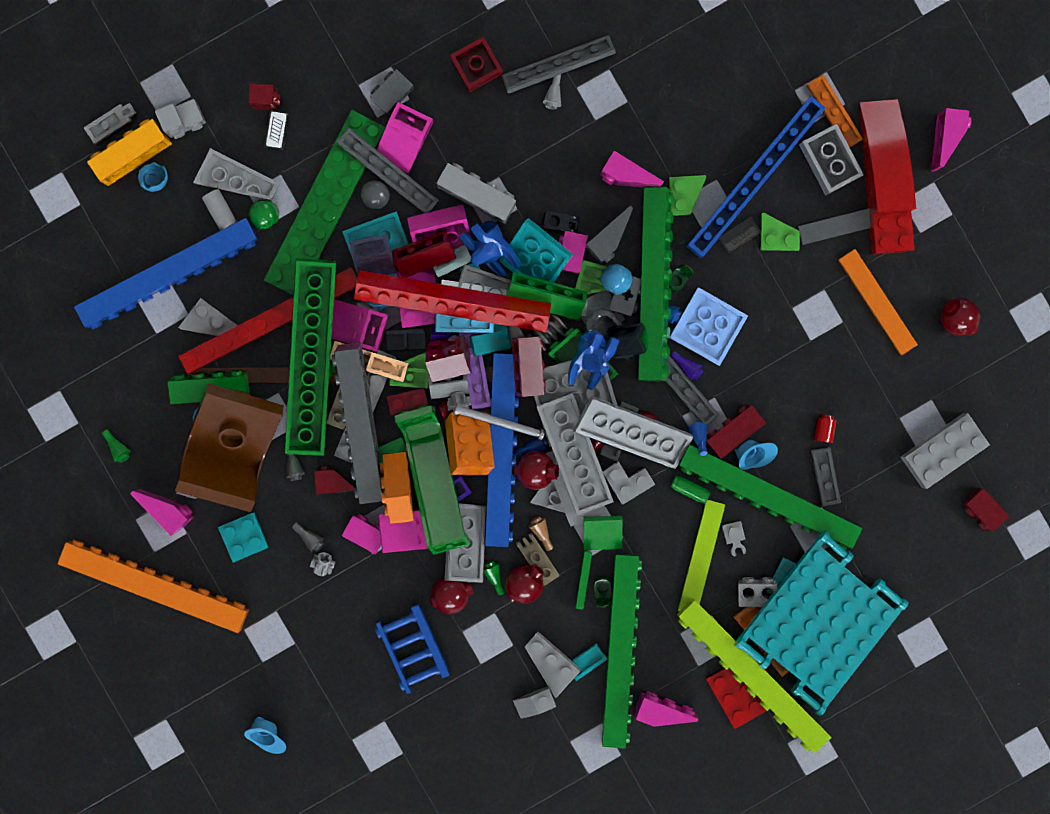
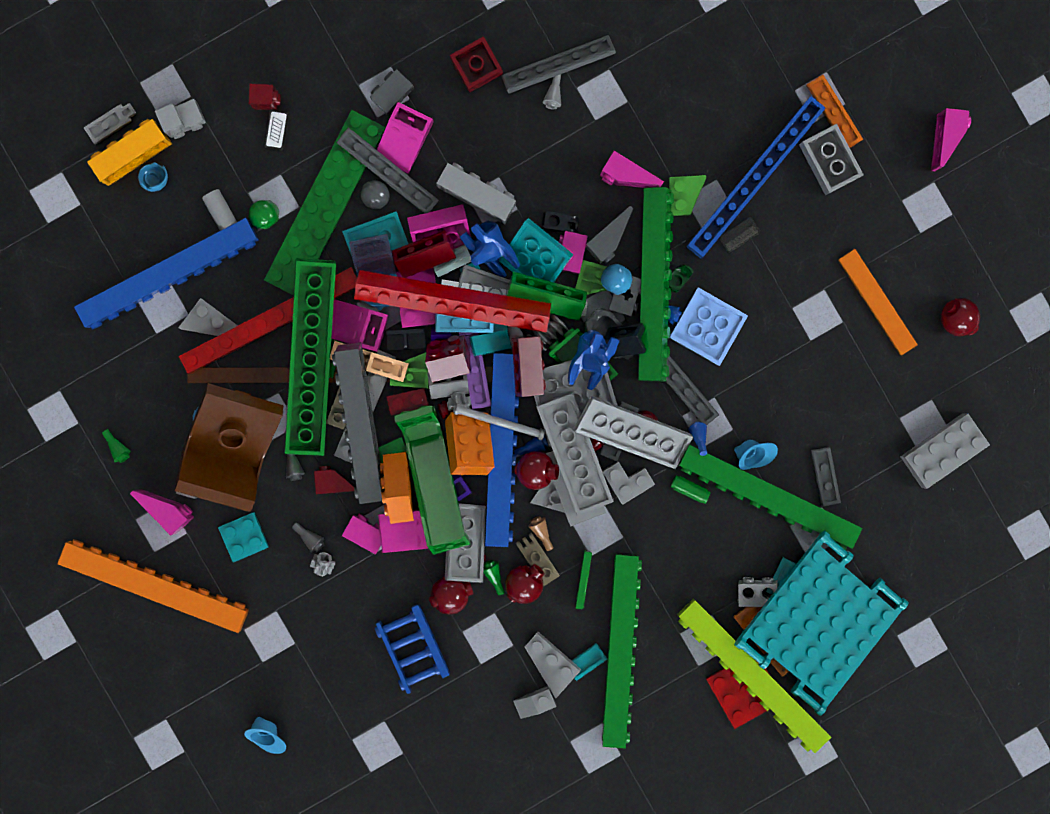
(191, 388): green brick -> none
(229, 175): light grey wing -> none
(603, 532): green tile -> none
(603, 591): dark green hair -> none
(662, 712): dark pink slope -> none
(691, 368): dark purple cone -> none
(702, 553): lime tile -> none
(734, 431): dark red brick -> none
(734, 534): light grey plate -> none
(777, 235): bright green wing -> none
(825, 429): red brick -> none
(834, 226): dark grey tile -> none
(887, 177): red slope -> none
(985, 510): dark red brick -> none

